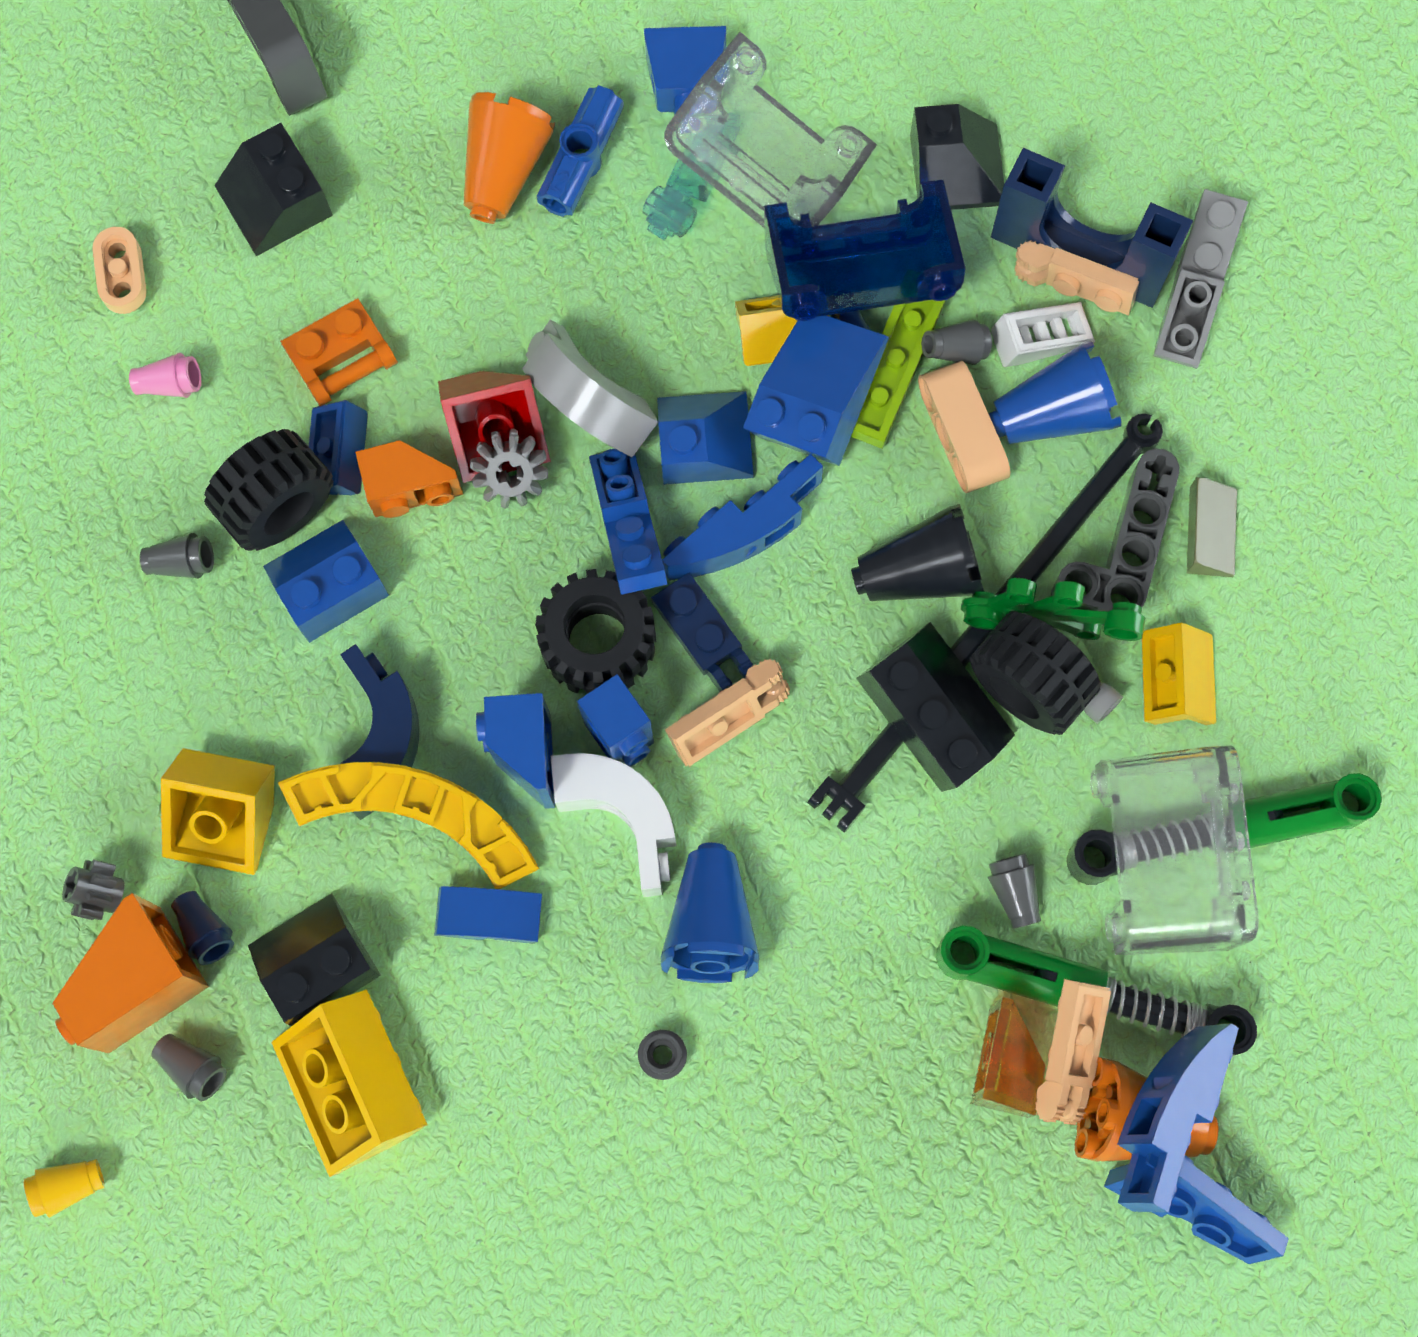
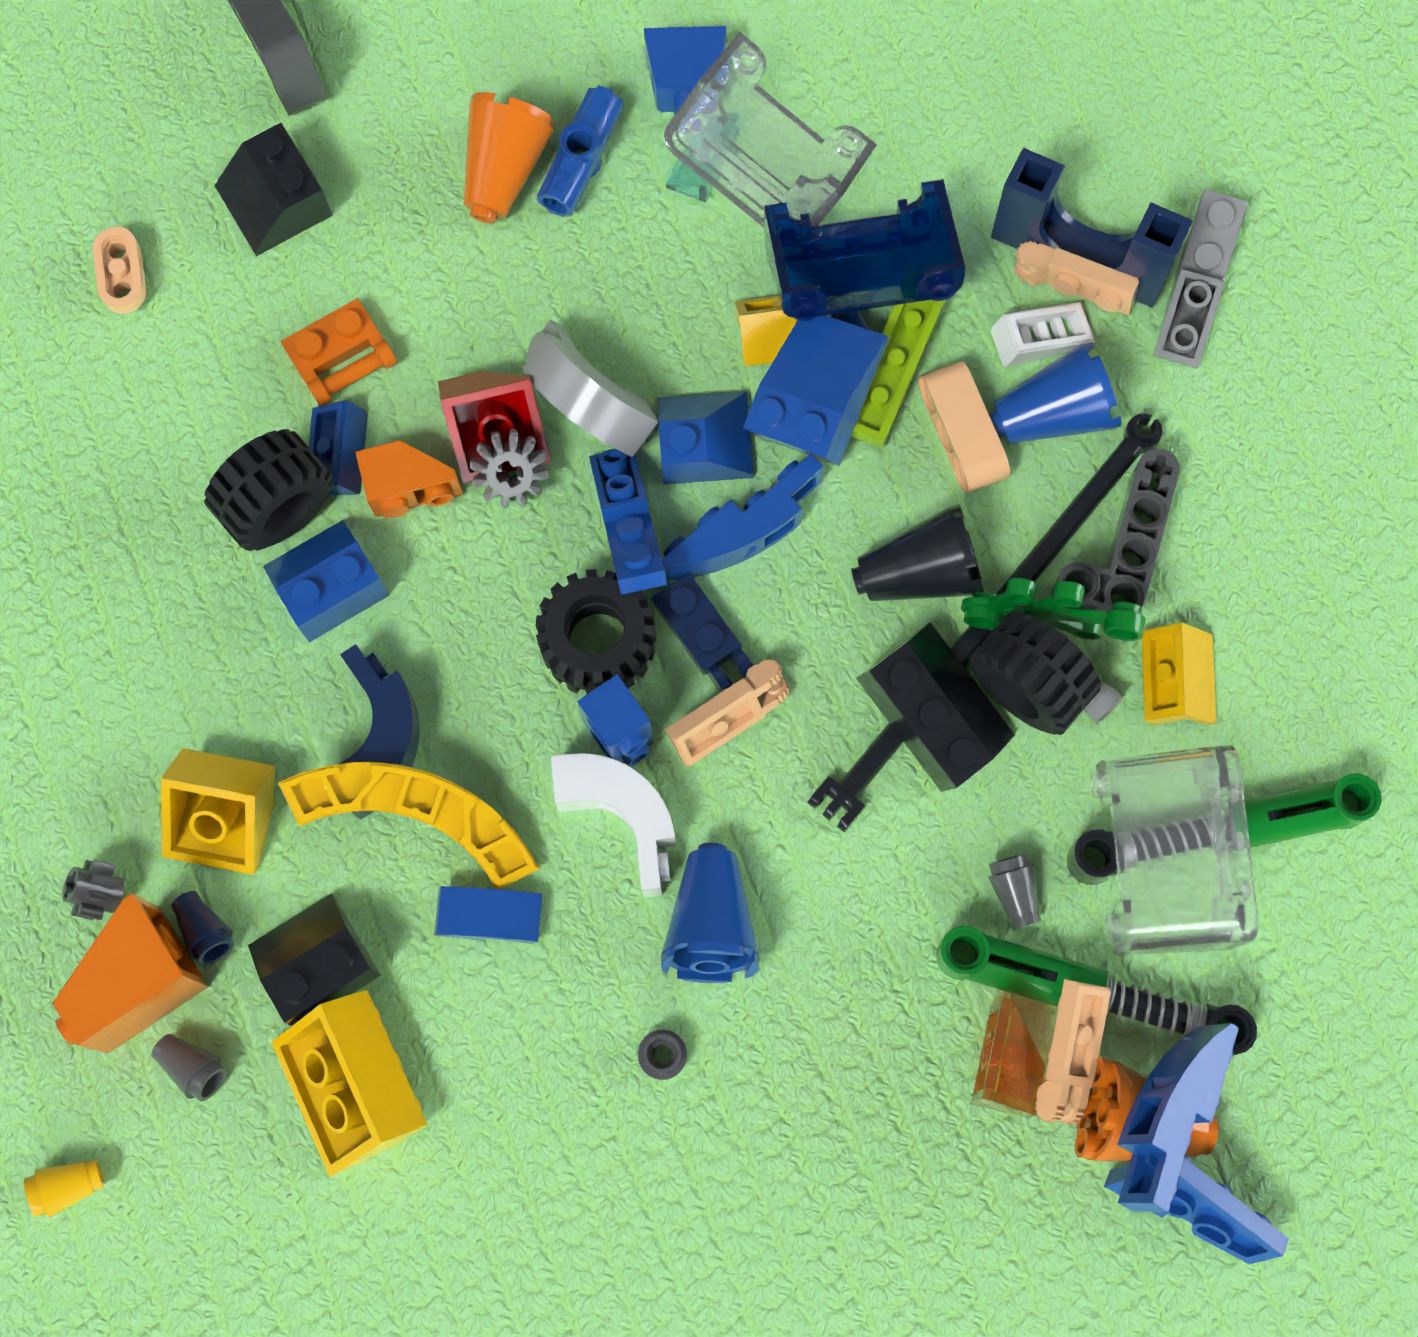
(167, 377): bright pink cone -> none
(180, 557): dark grey cone -> none
(520, 741): blue slope -> none
(669, 211): clear light blue gear -> none
(958, 342): dark grey cone -> none
(962, 150): slope -> none
(1211, 528): slope -> none

